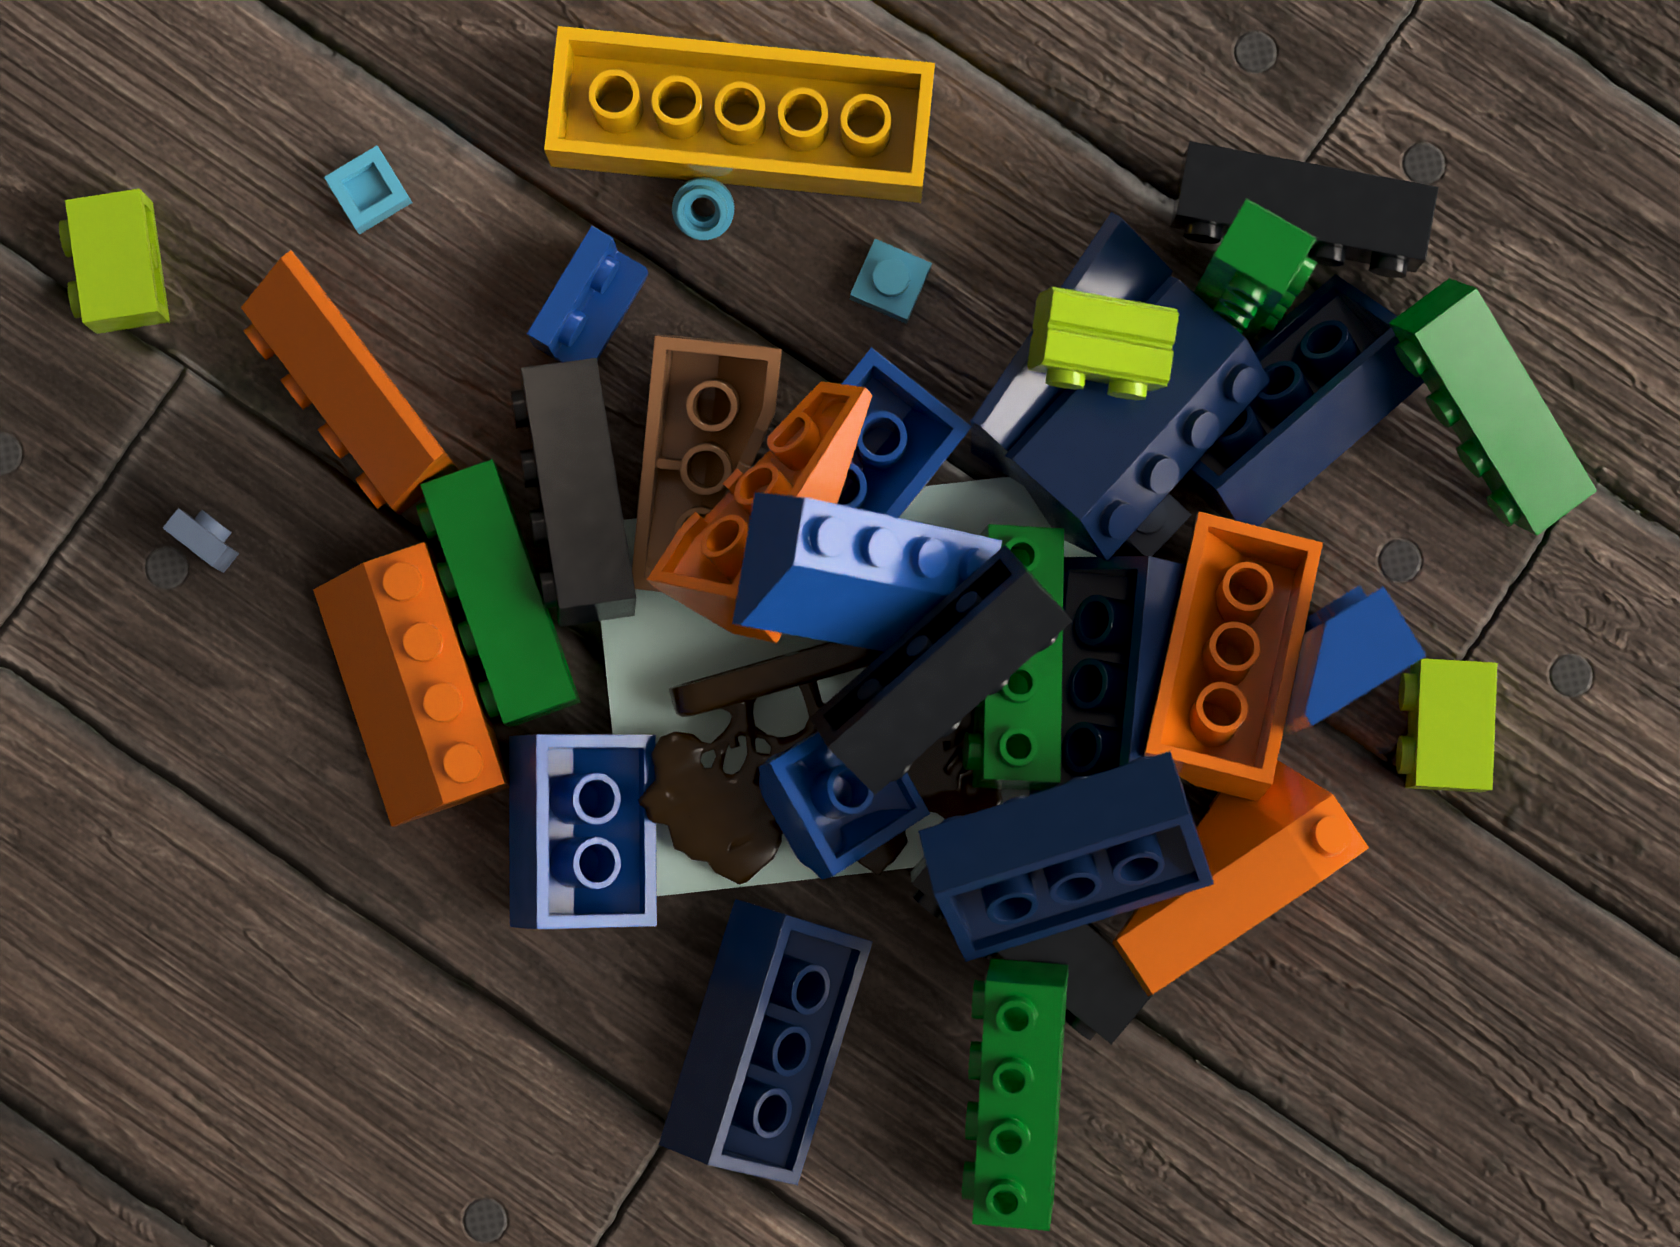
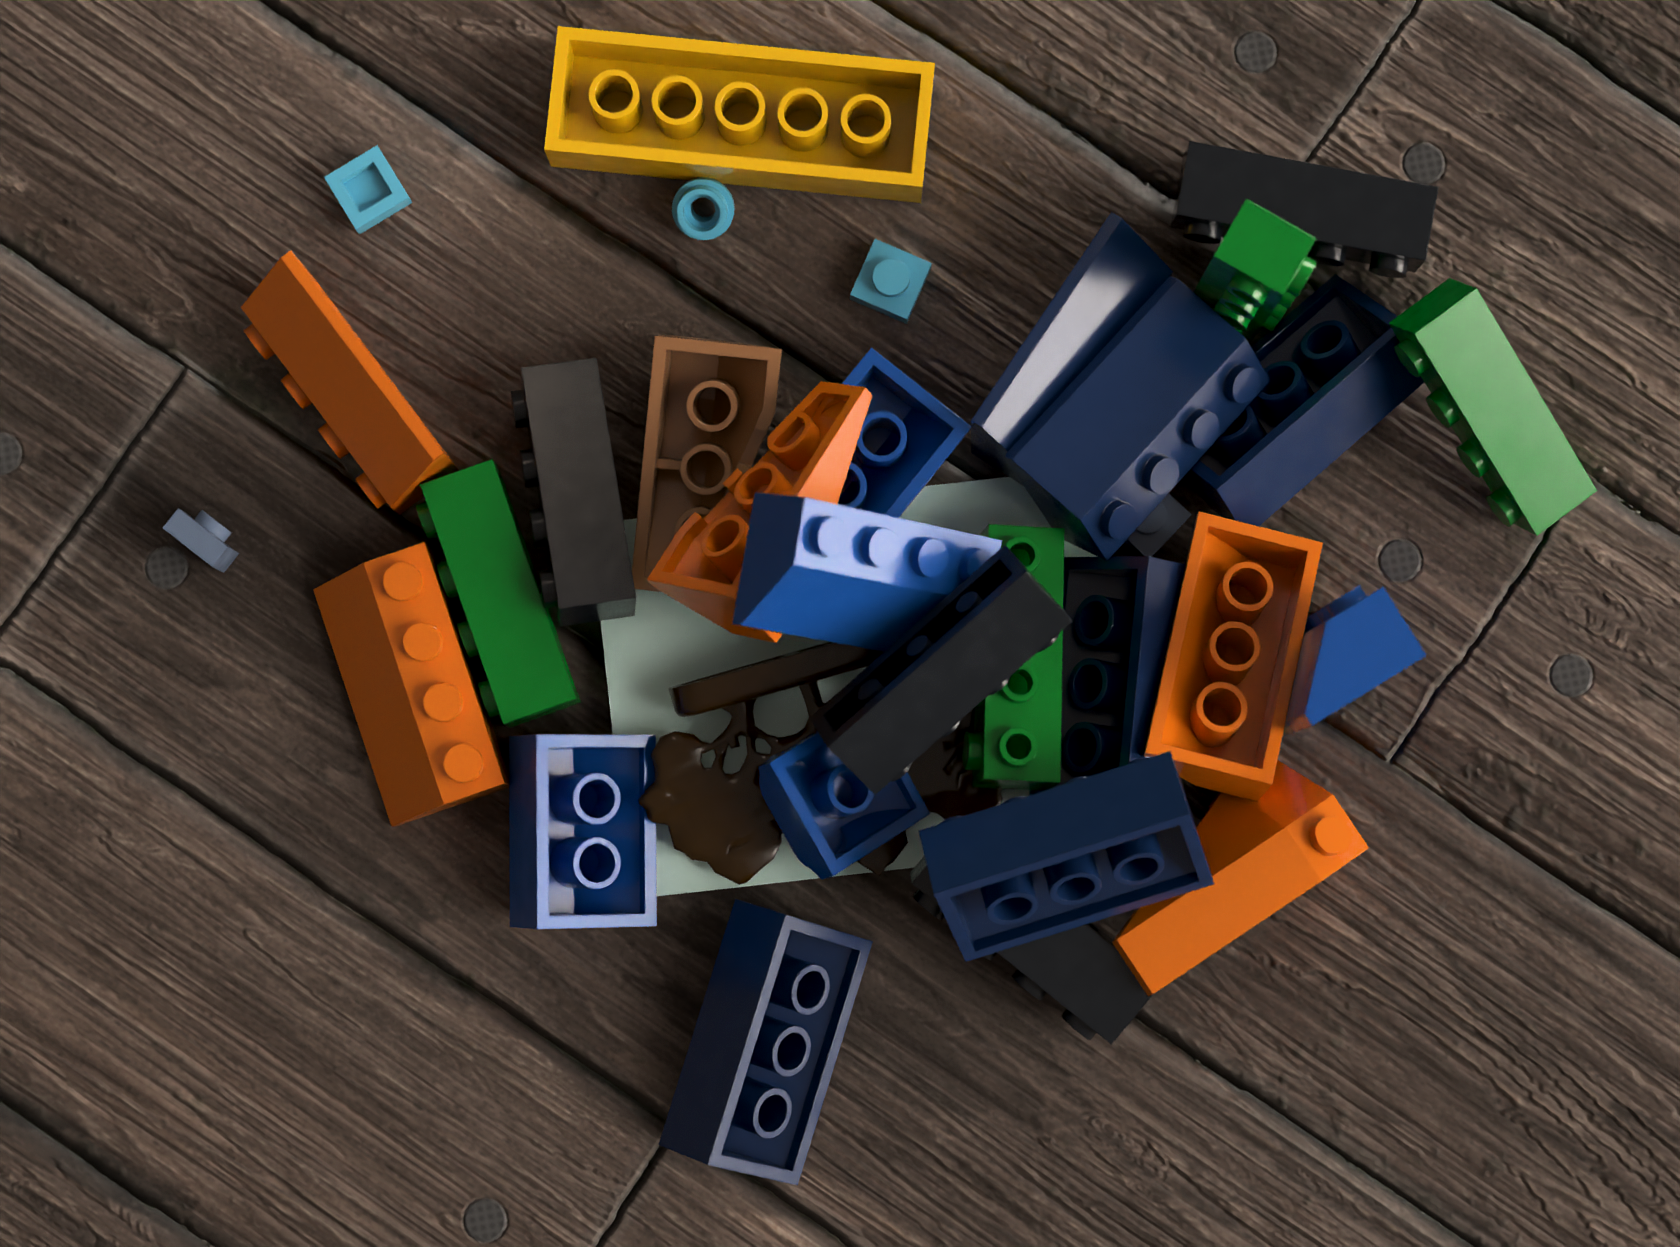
(114, 261): lime brick -> none
(588, 300): blue bracket -> none
(1017, 1094): green brick -> none
(1103, 342): lime brick -> none
(1448, 725): lime brick -> none

